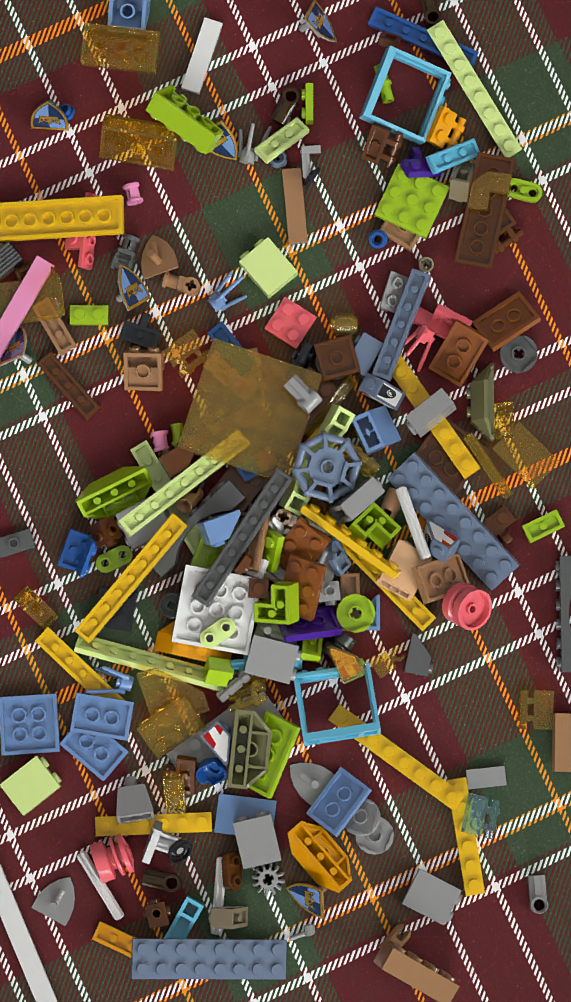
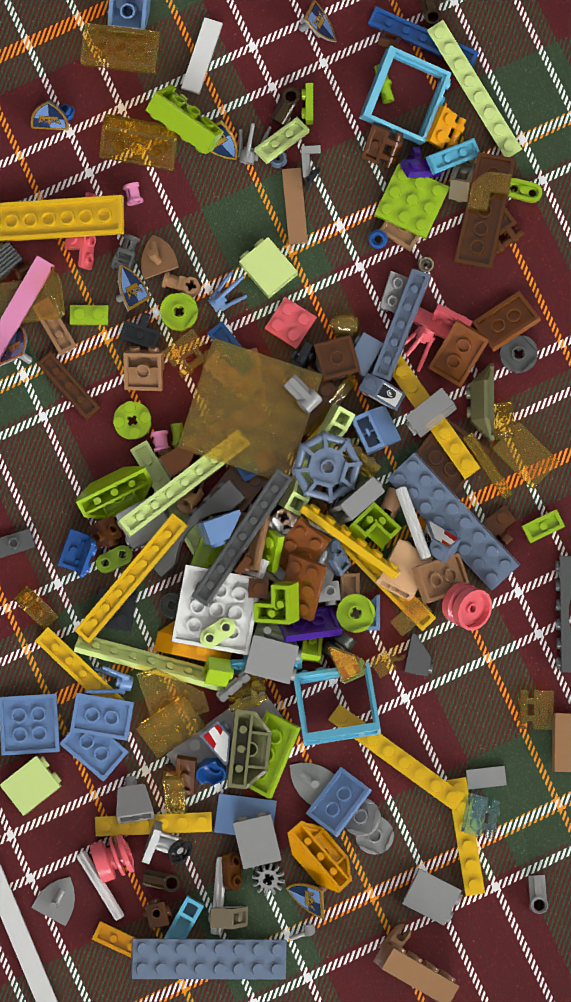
(121, 420): none -> lime plate
(177, 301): none -> lime plate
(410, 616): none -> clear yellow plate

